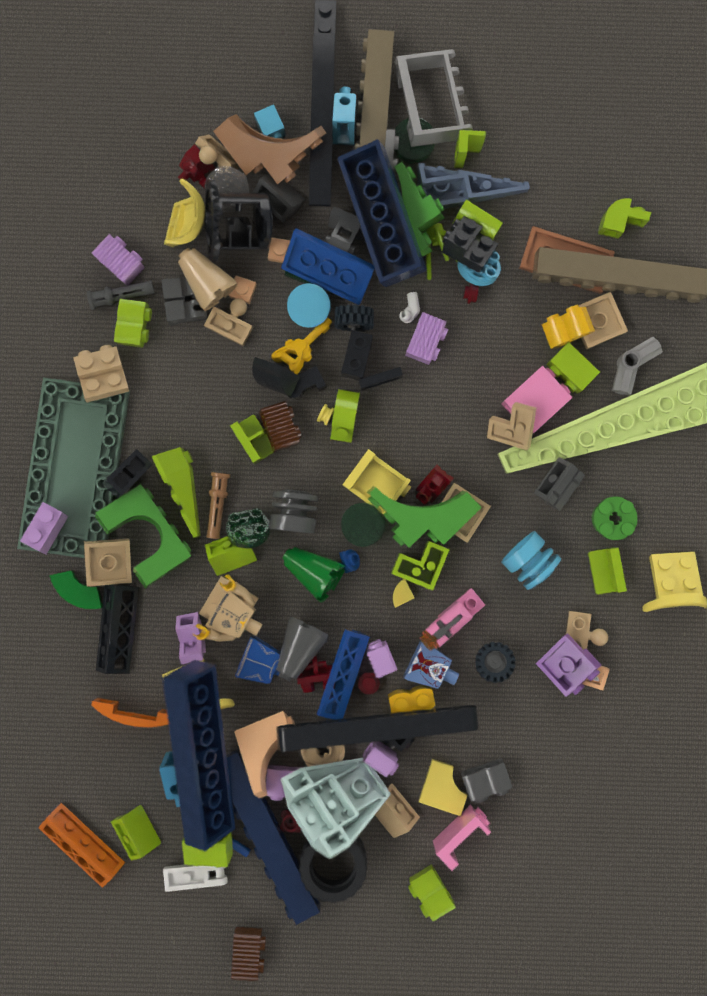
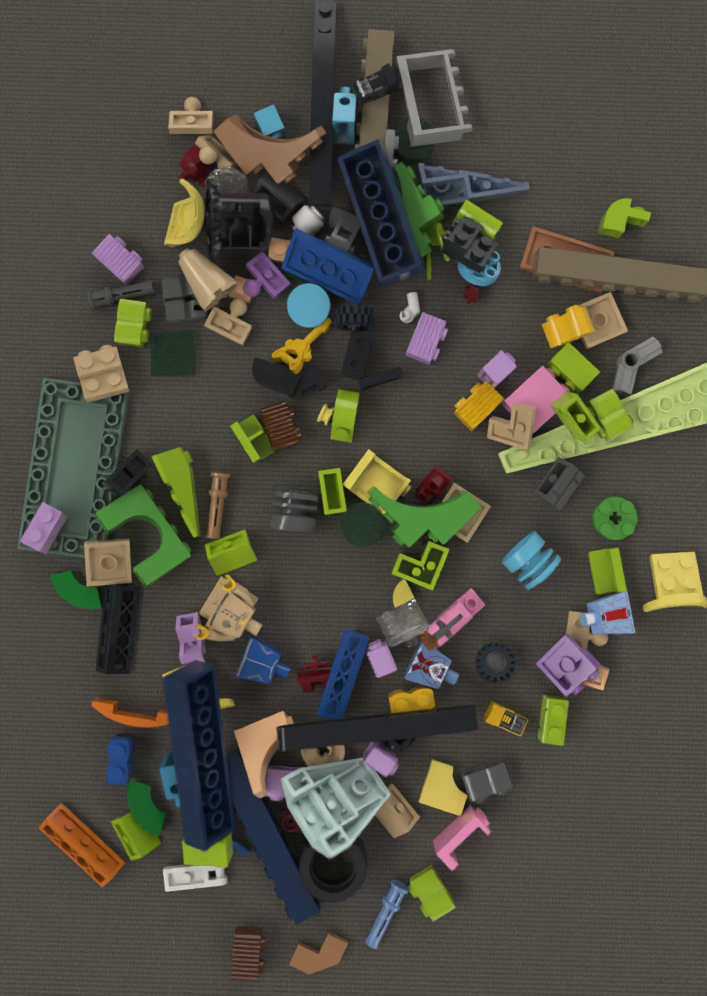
(120, 757): none -> blue brick
(143, 809): none -> green tile
(172, 353): none -> clear green tile
(191, 120): none -> tan plate
(248, 528): clear green tile -> none
(266, 275): none -> medium lavender plate
(299, 648): dark grey cone -> none
(308, 220): none -> white head
(312, 961): none -> medium nougat tile
(314, 571): green cone -> none
(332, 491): none -> lime brick
(350, 560): blue plate -> none
(368, 683): dark red plate -> none
(376, 85): none -> black leg
(391, 904): none -> medium blue pin
(403, 624): none -> clear plate
(467, 142): lime panel -> none
(478, 405): none -> yellow brick
(497, 369): none -> lavender brick
(505, 718): none -> leg
(553, 720): none -> lime brick
(575, 416): none -> lime brick
(609, 415): none -> lime brick
(609, 615): none -> light blue torso

